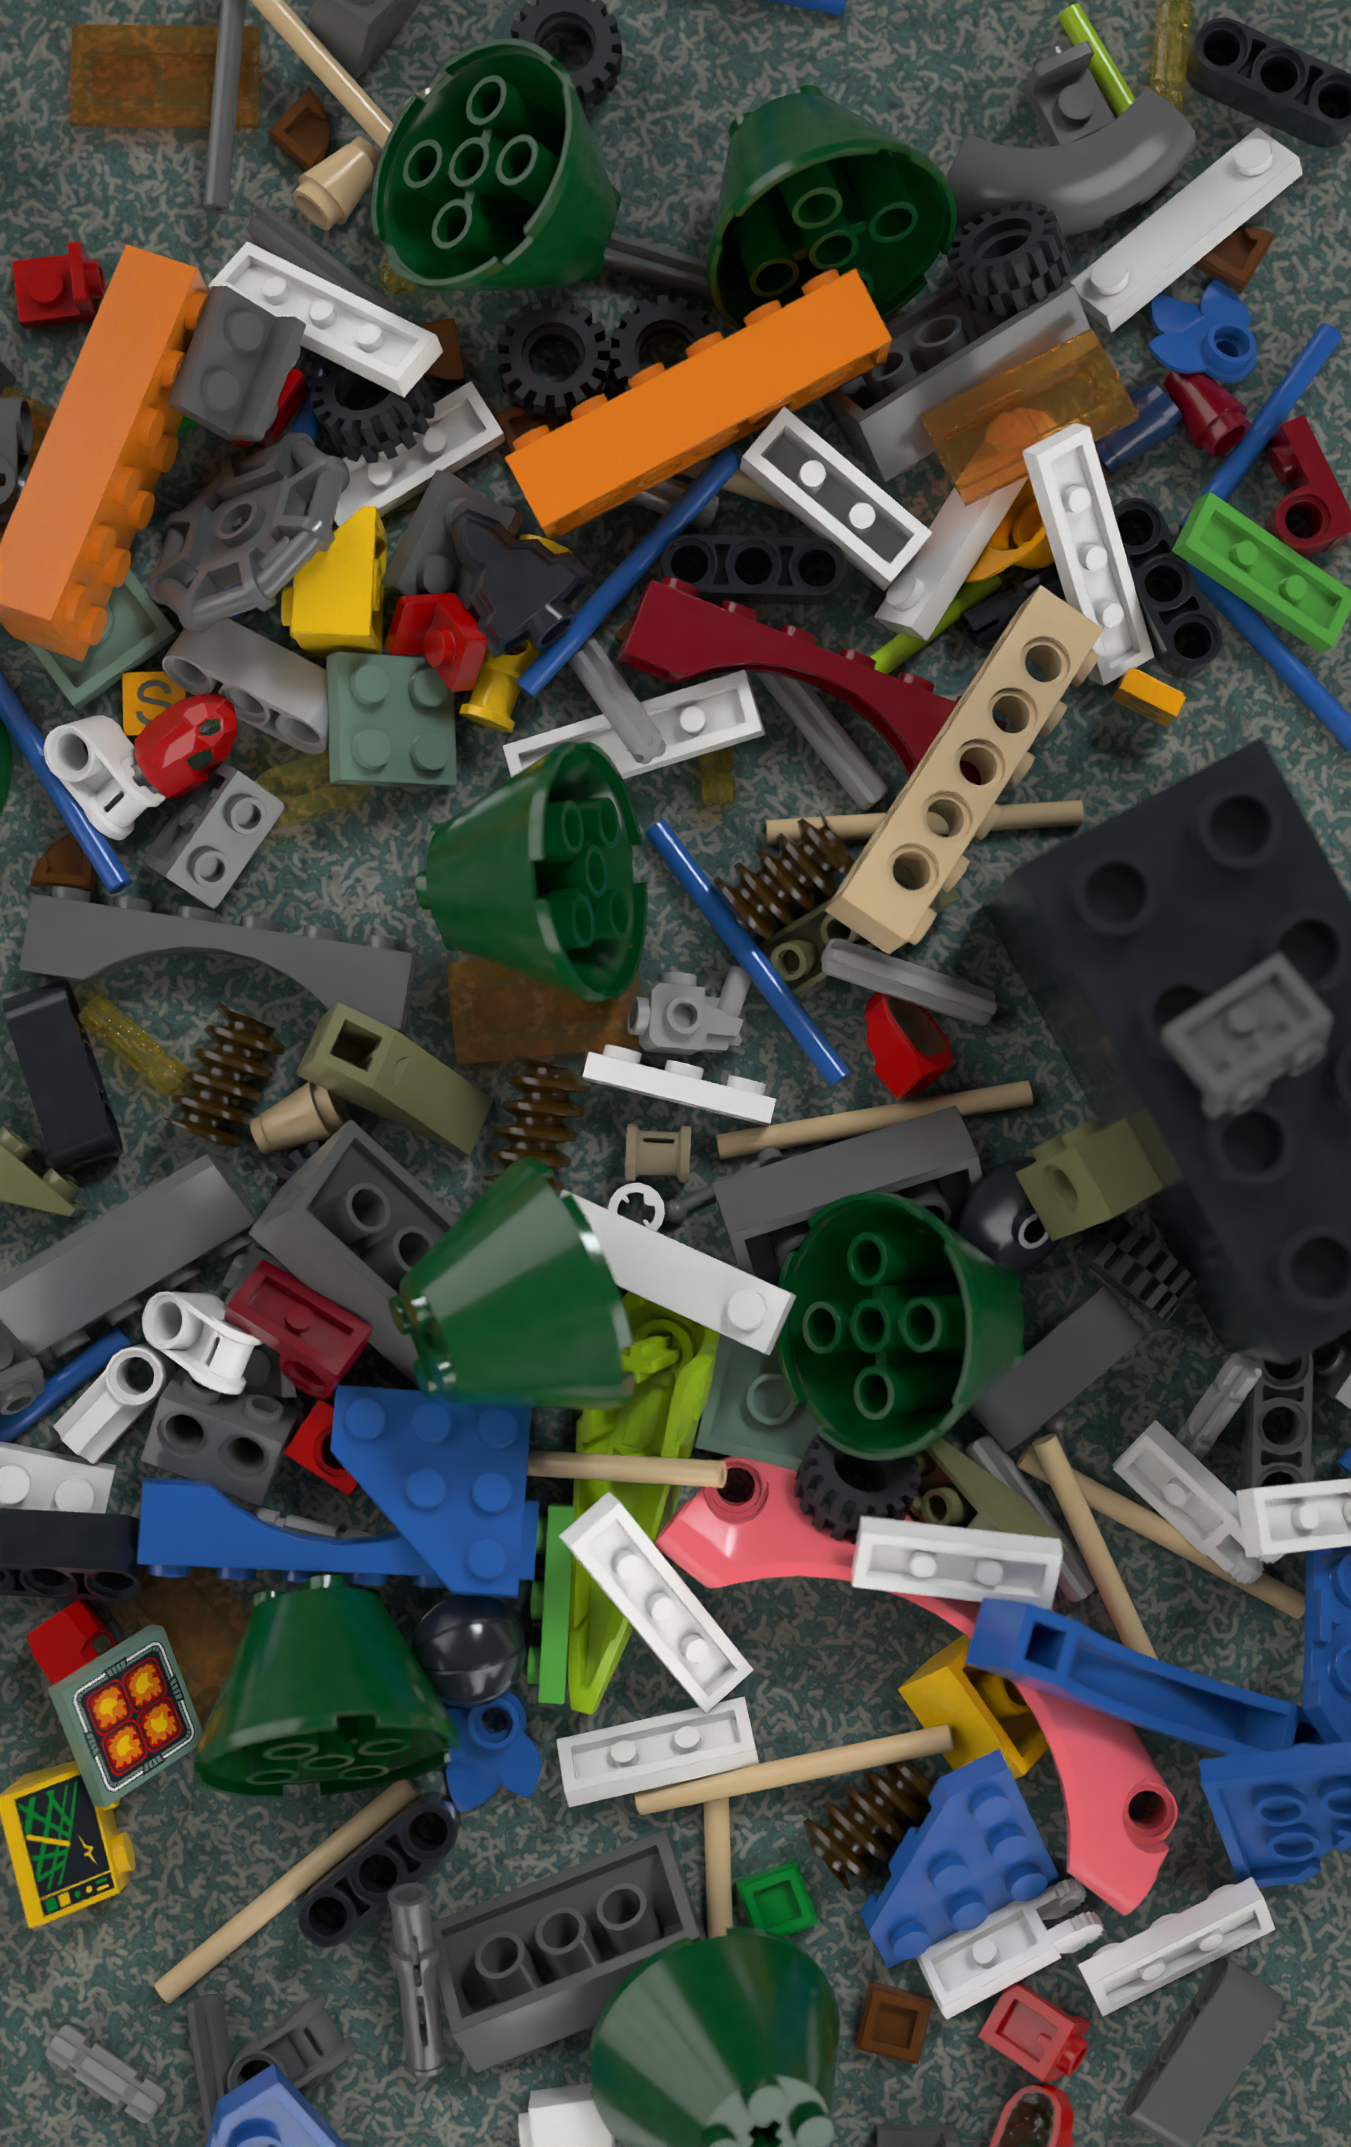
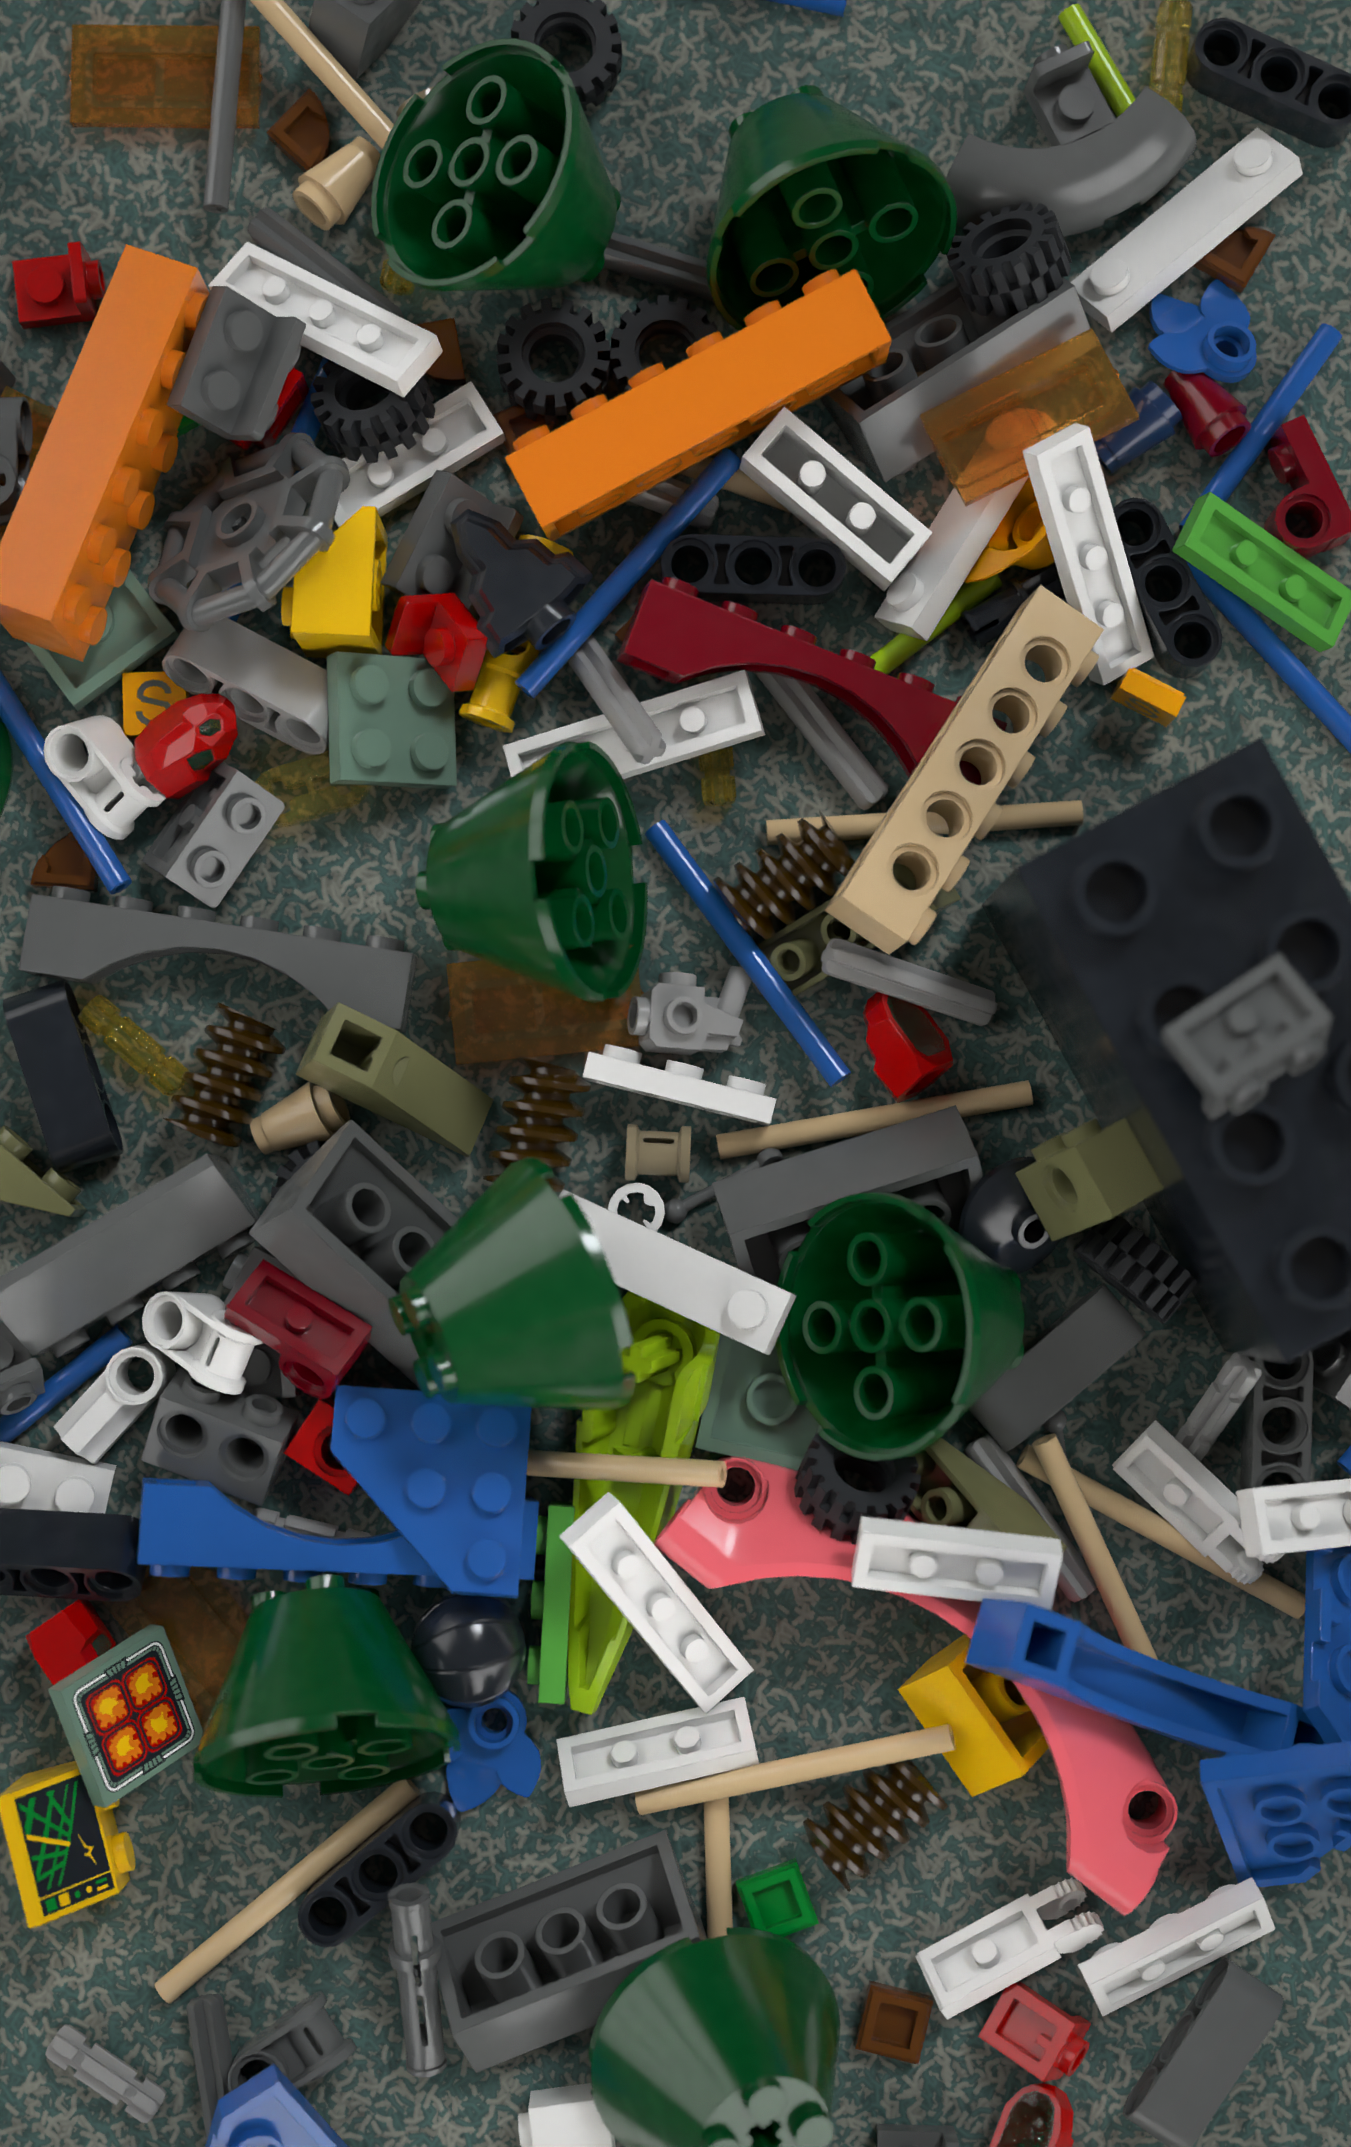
(961, 1863): blue plate -> none

